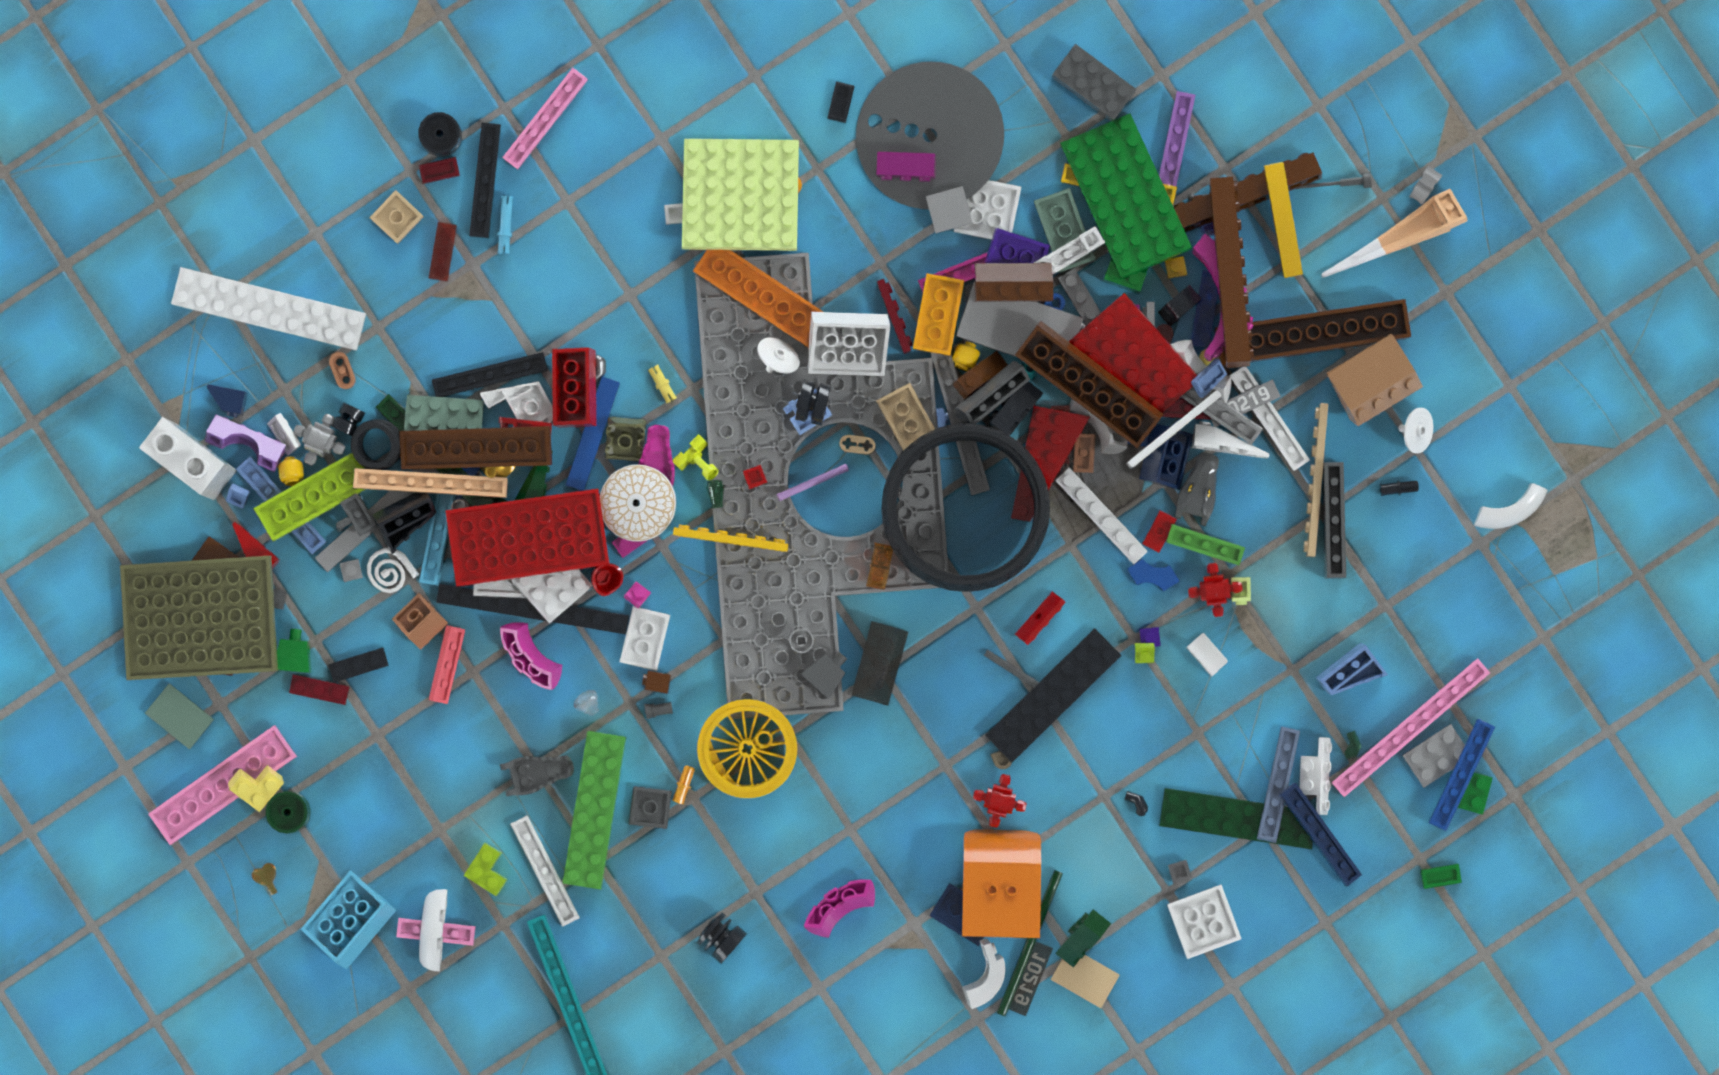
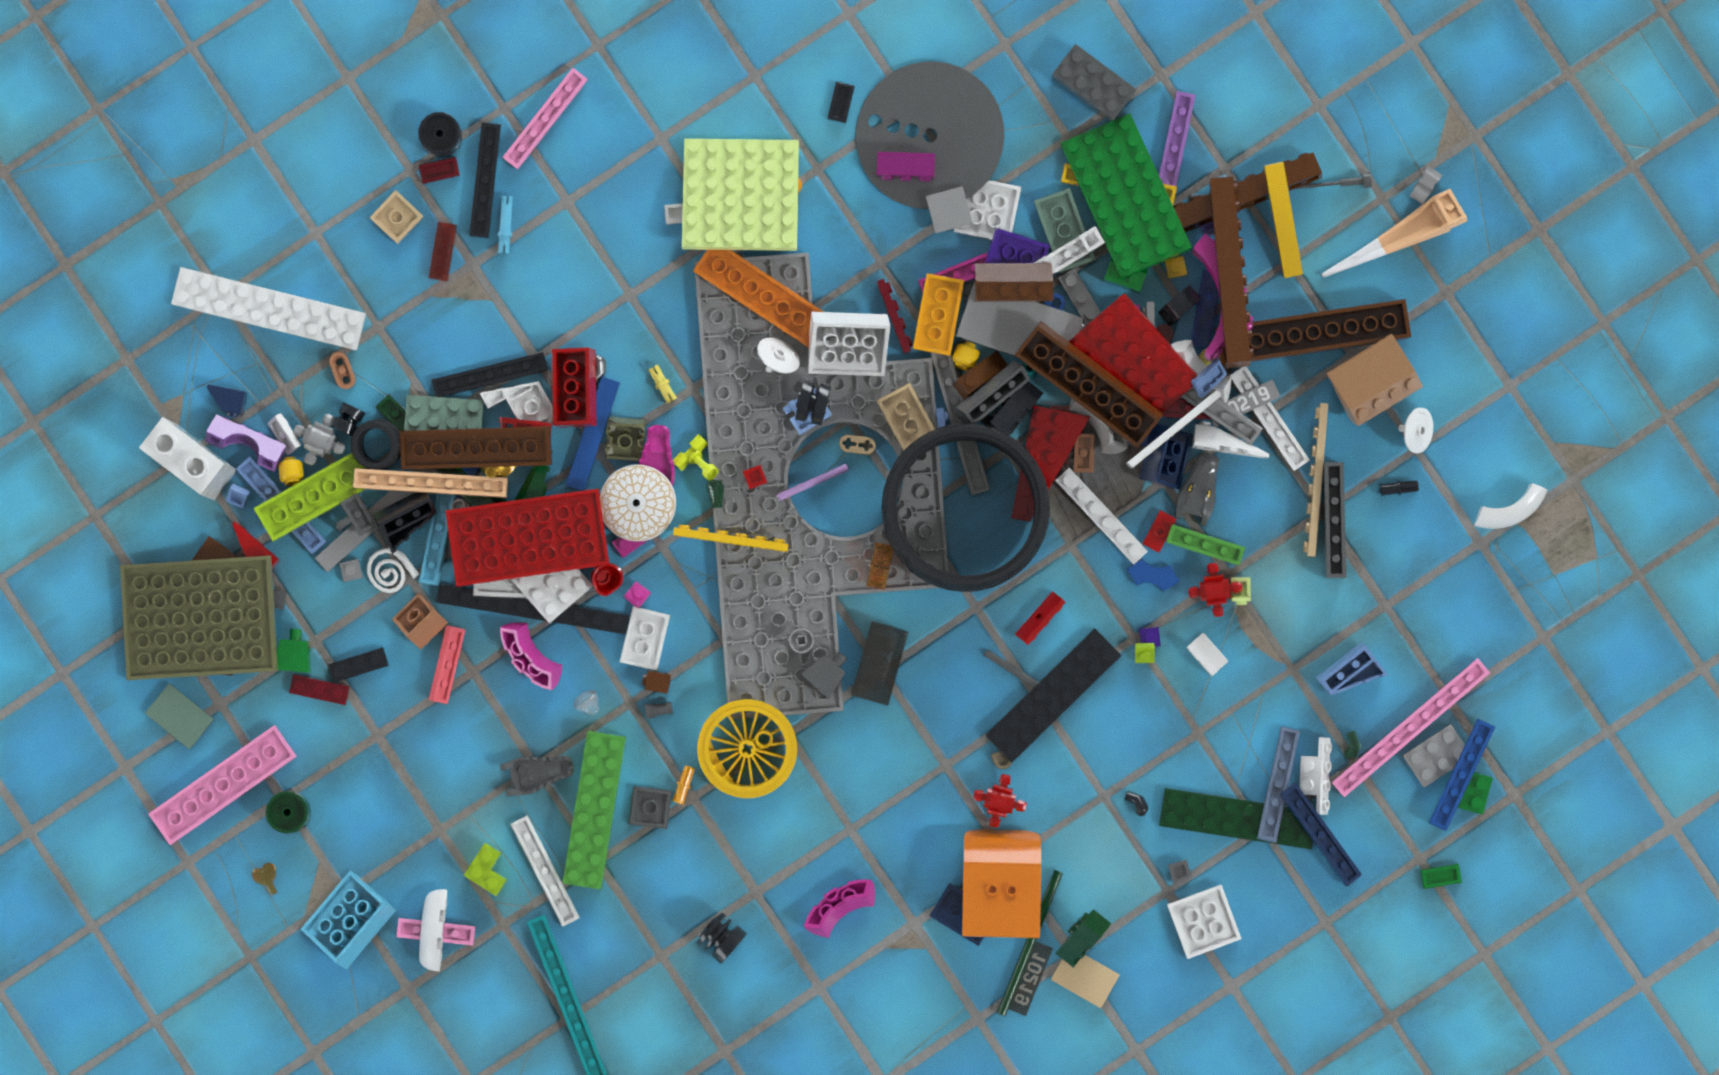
(256, 791): light yellow brick -> none
(991, 980): white arch -> none

